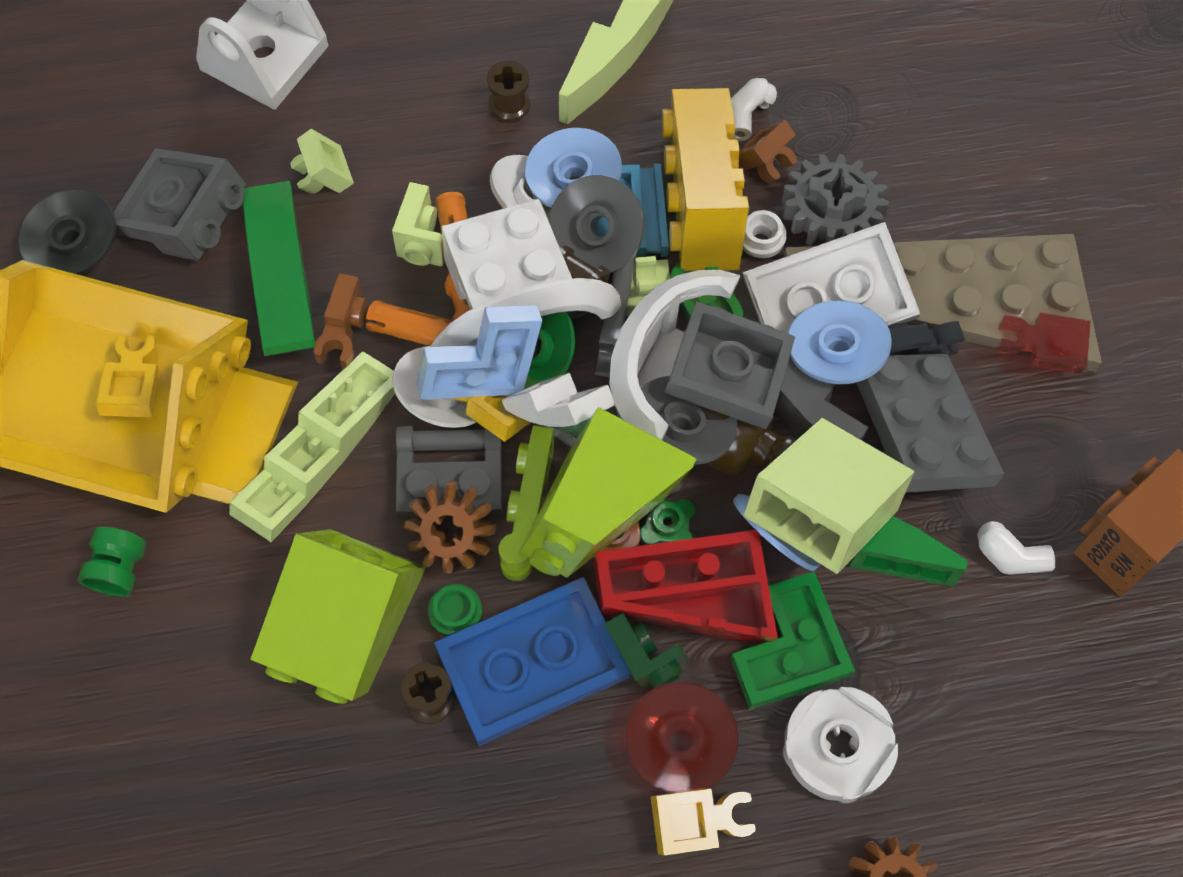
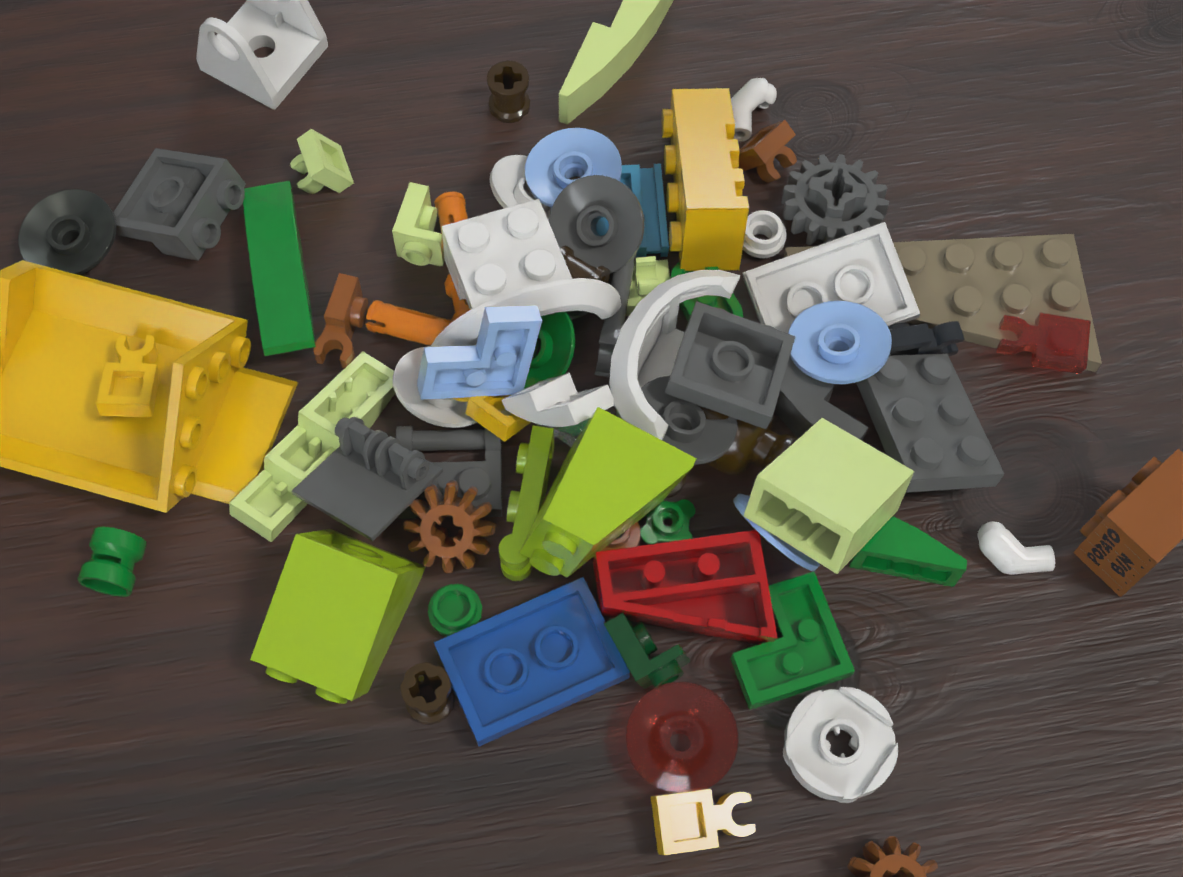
(366, 479): none -> dark grey hinge

